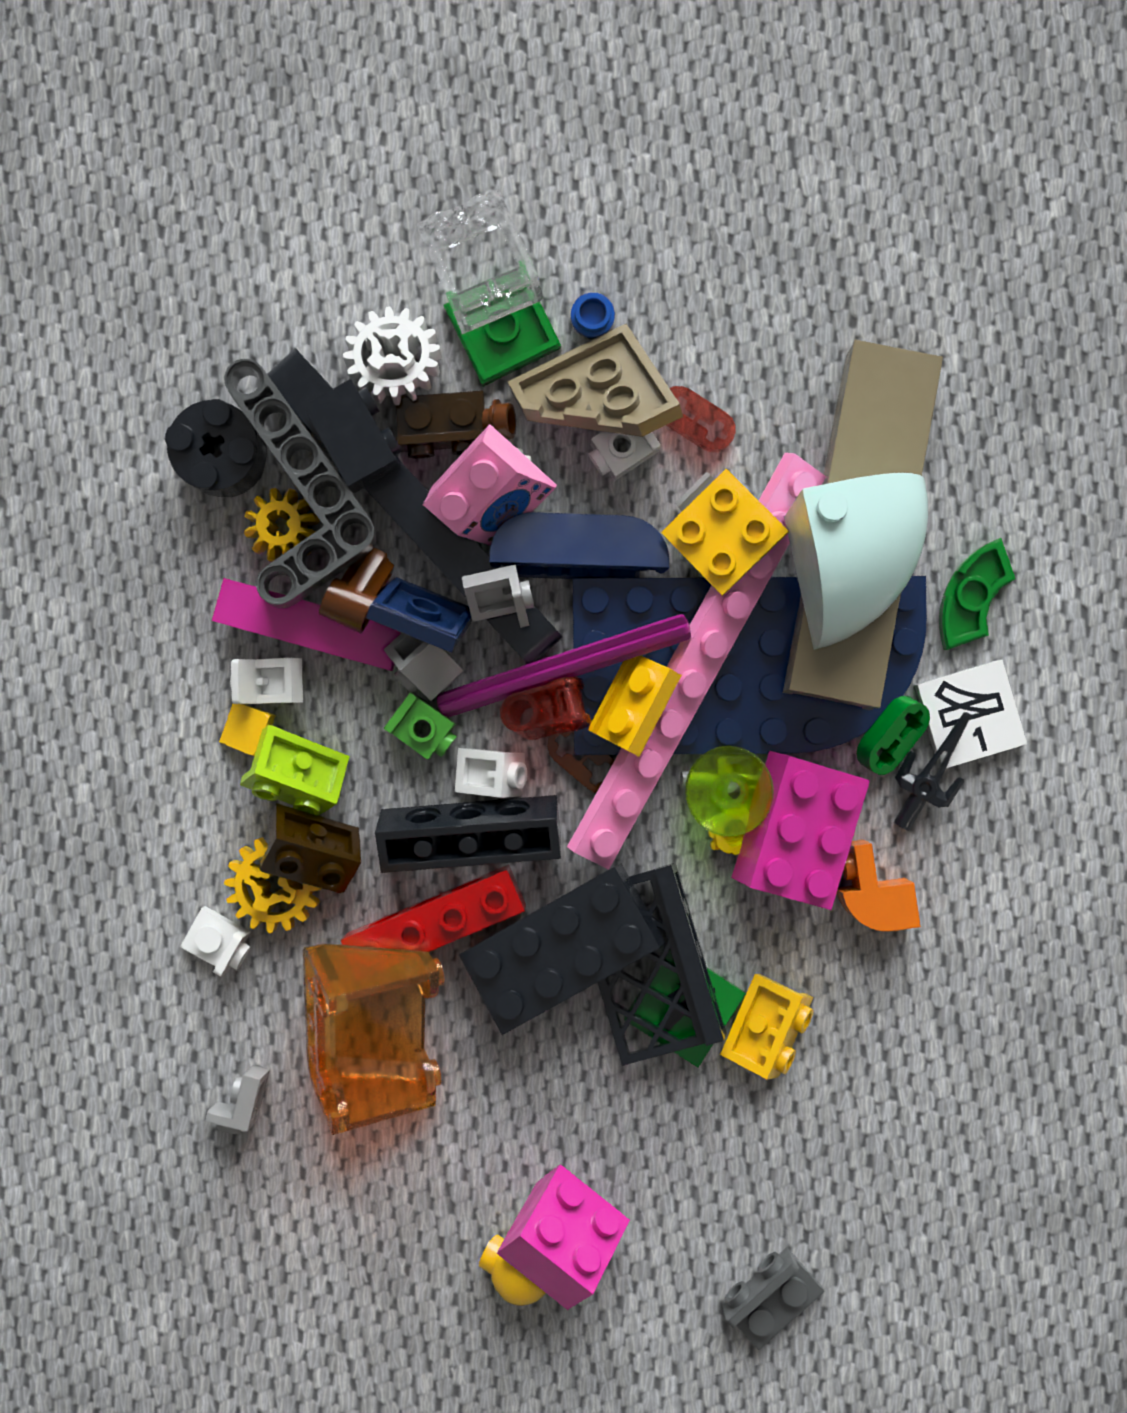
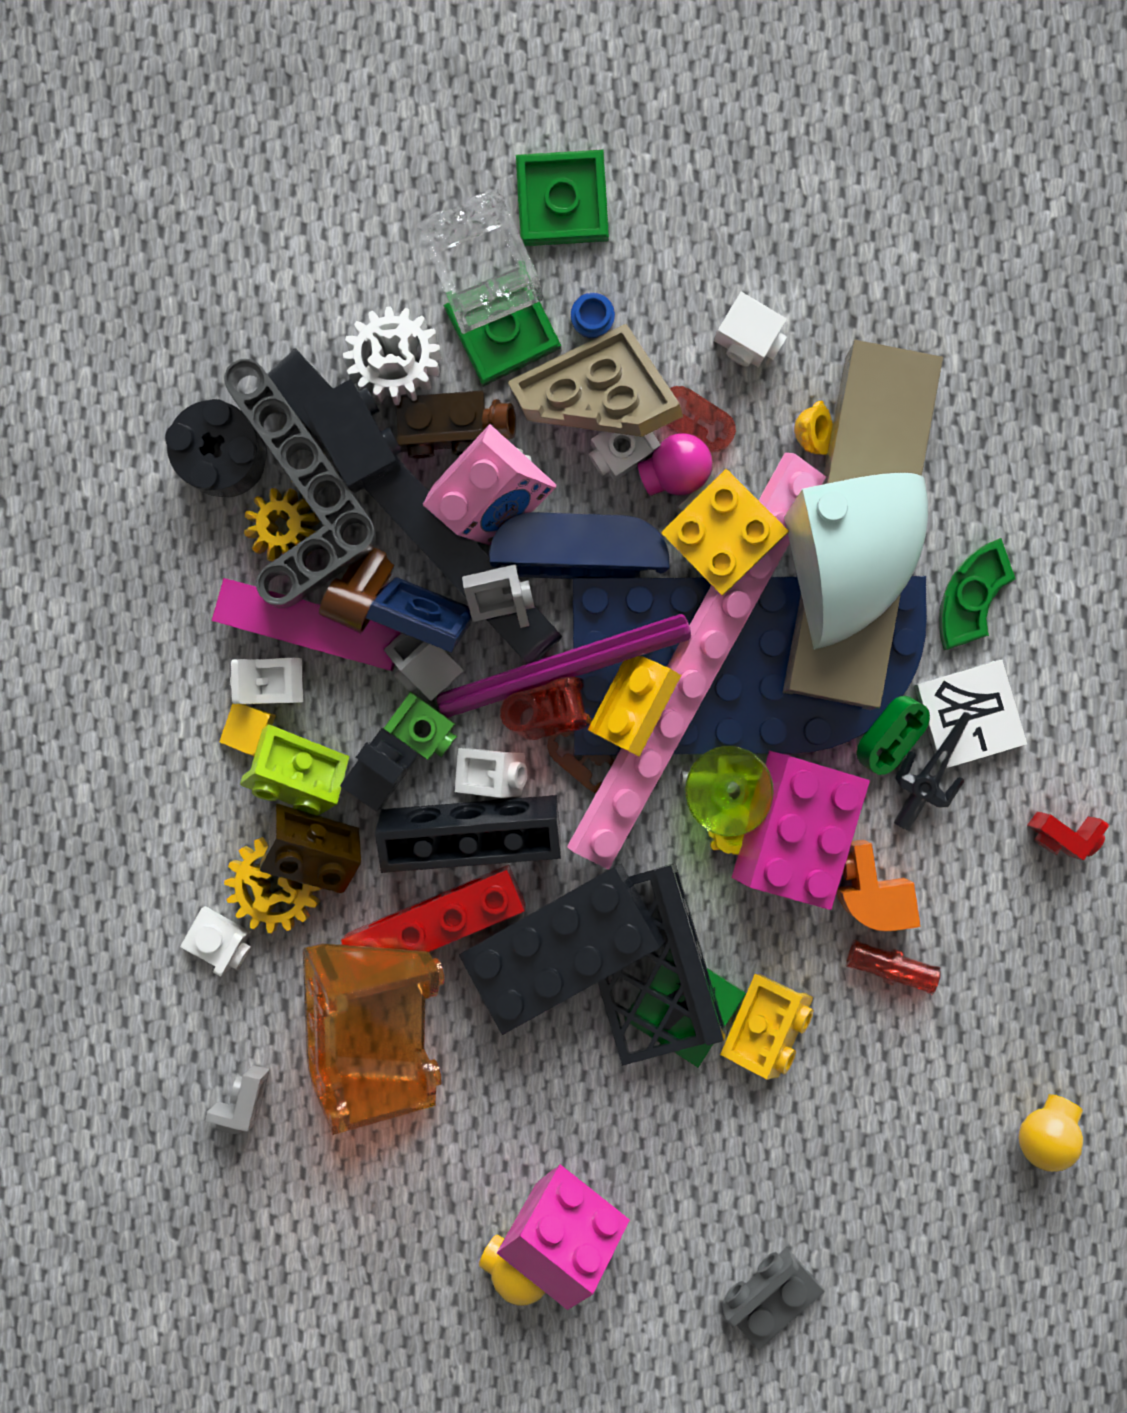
(379, 769): none -> black brick
(562, 197): none -> green tile
(677, 466): none -> dark pink piece
(751, 332): none -> white brick
(814, 429): none -> yellow animal
(893, 967): none -> clear red pin
(1052, 1135): none -> yellow piece
(1058, 837): none -> red bracket

